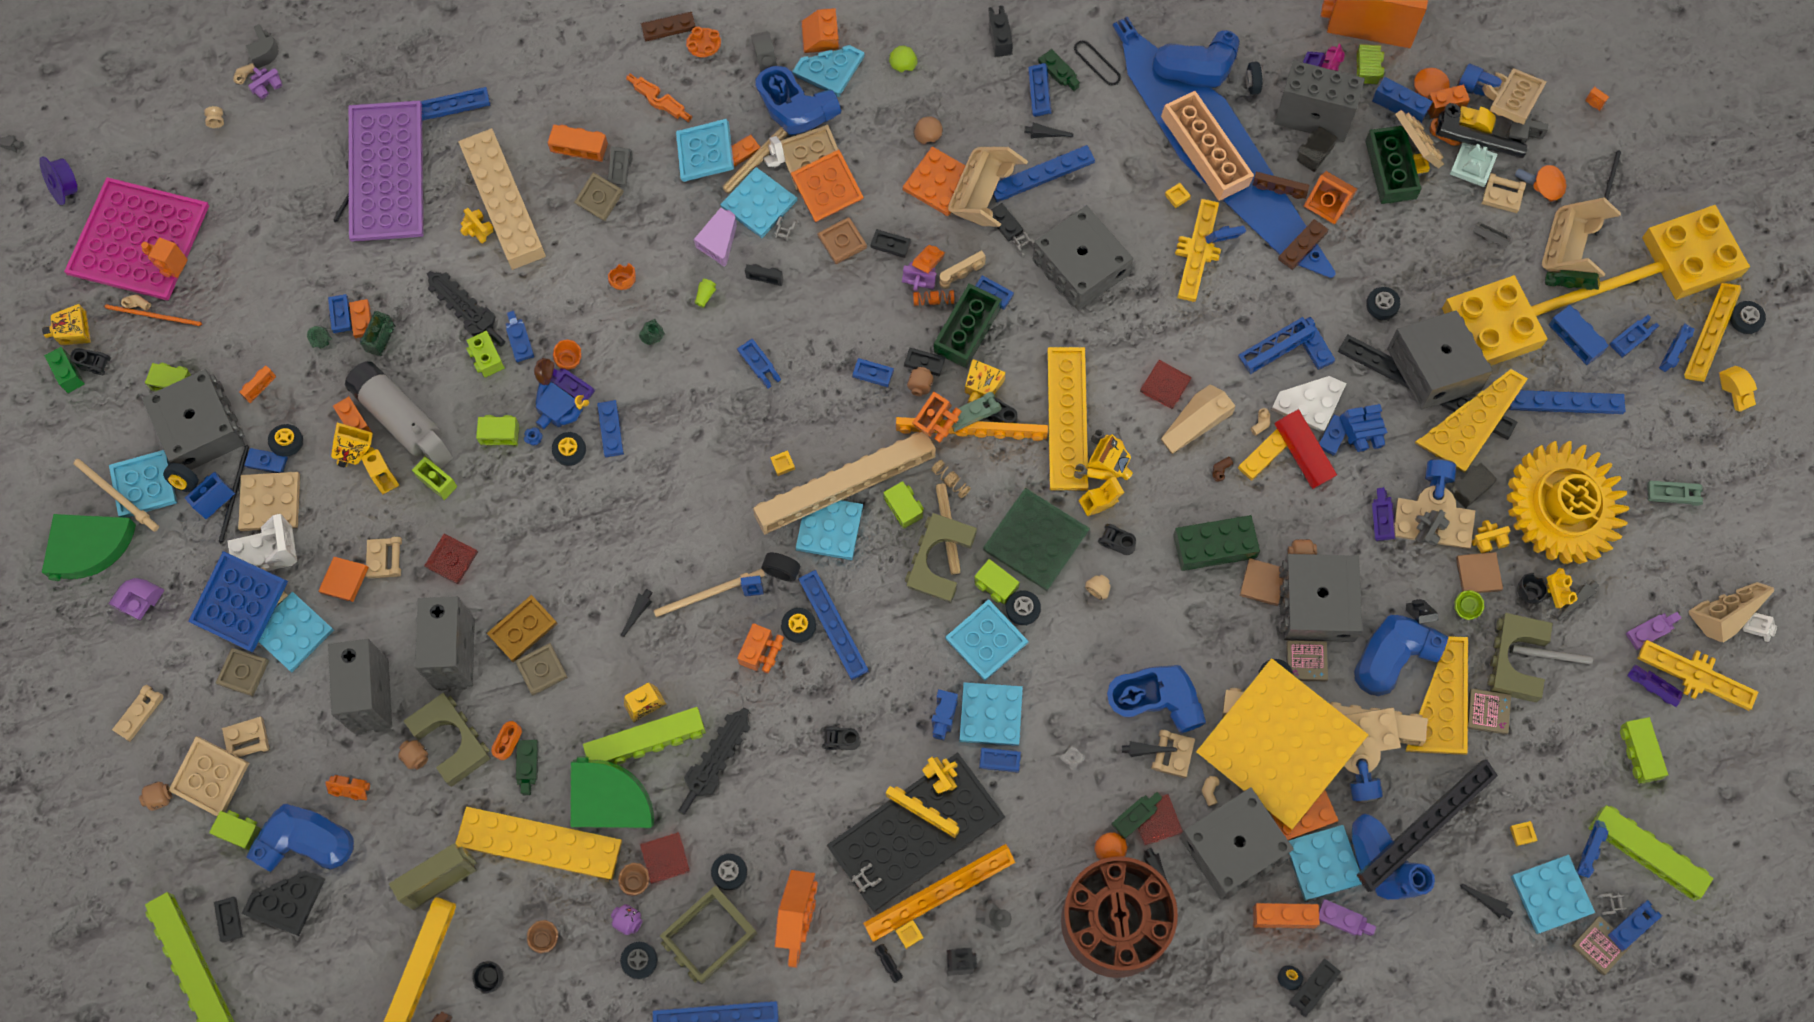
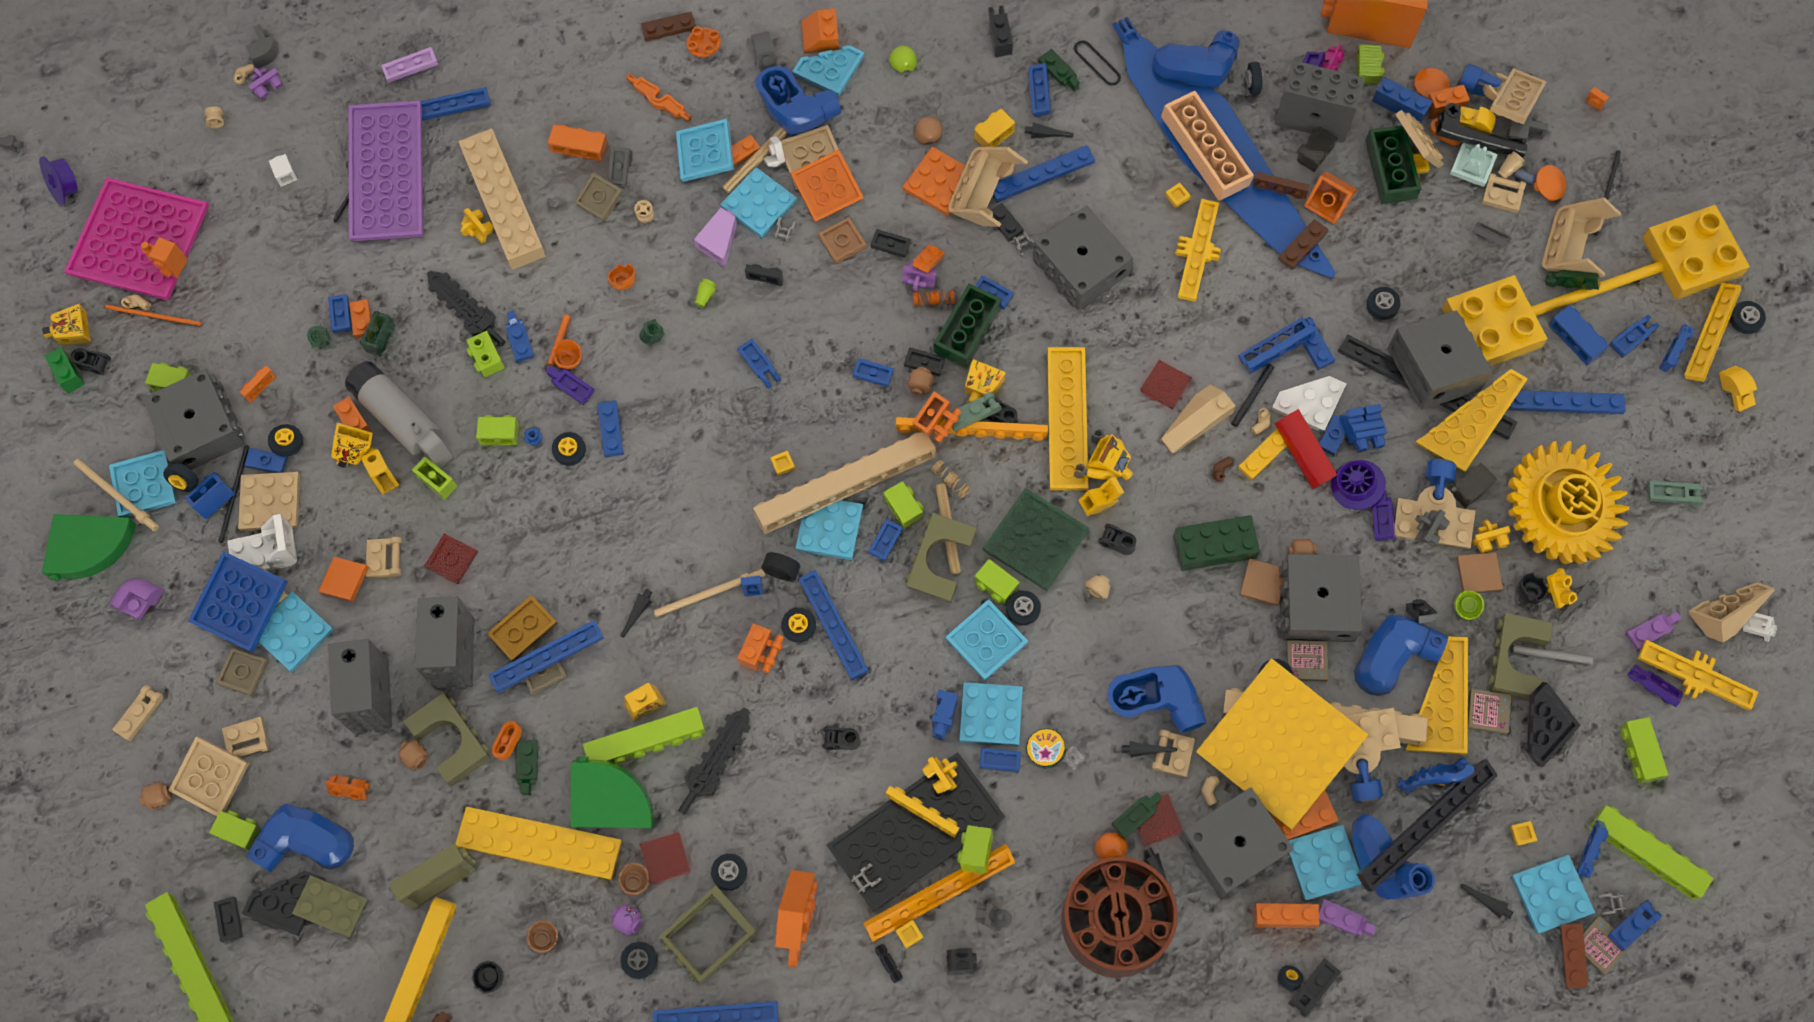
(283, 170): none -> white brick
(329, 906): none -> olive plate
(409, 64): none -> lavender plate
(546, 656): none -> blue plate
(553, 402): blue torso -> none
(560, 336): none -> orange bar
(644, 207): none -> tan wheel
(885, 540): none -> blue plate
(962, 269): tan plate -> none
(976, 849): none -> lime brick
(994, 129): none -> yellow brick
(1046, 748): none -> tile
(1225, 233): blue plate -> none
(1252, 395): none -> black piece
(1358, 484): none -> dark purple piece
(1440, 775): none -> blue animal
(1510, 165): none -> tan cone
(1548, 724): none -> black plate
(1574, 955): none -> copper plate

